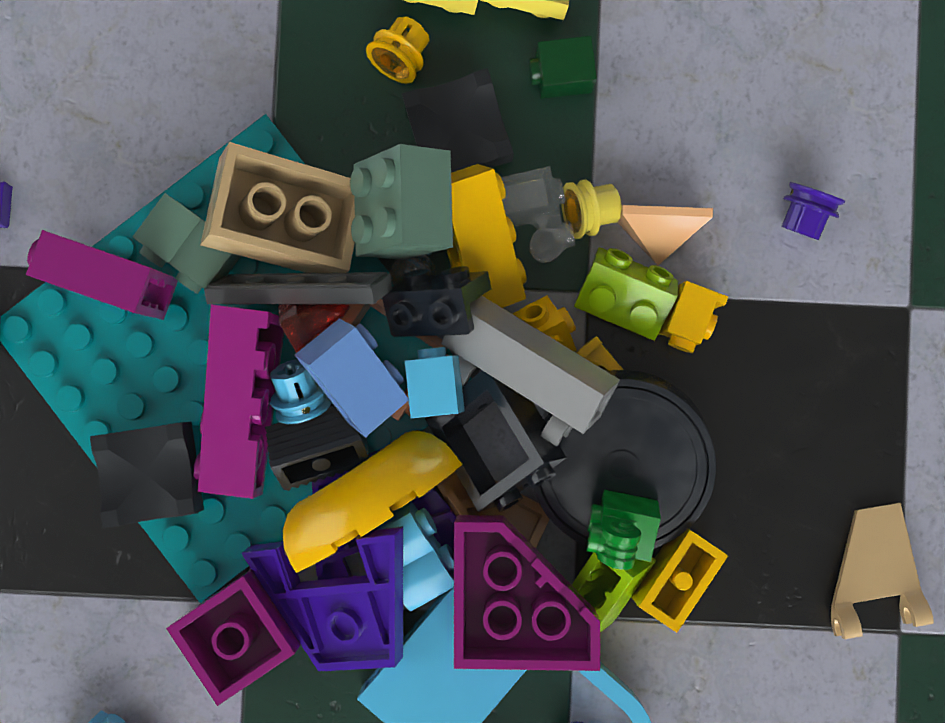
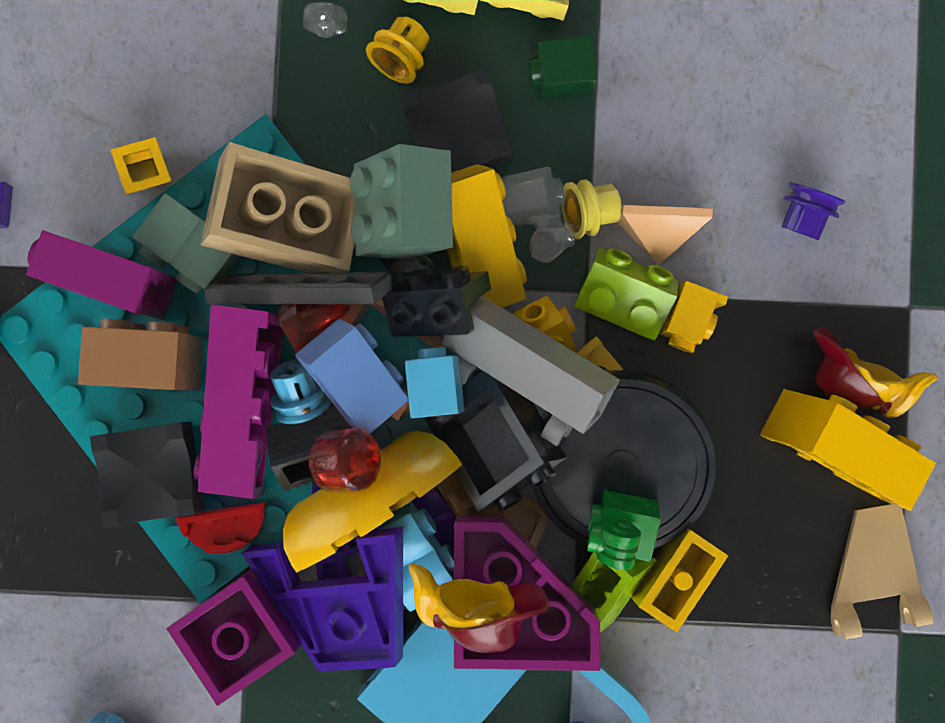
(140, 165): none -> yellow brick
(141, 358): none -> medium nougat brick
(224, 528): none -> red tile
(325, 19): none -> clear tile
(345, 460): none -> clear red head
(476, 613): none -> hair
(850, 446): none -> yellow wedge
(864, 382): none -> hair

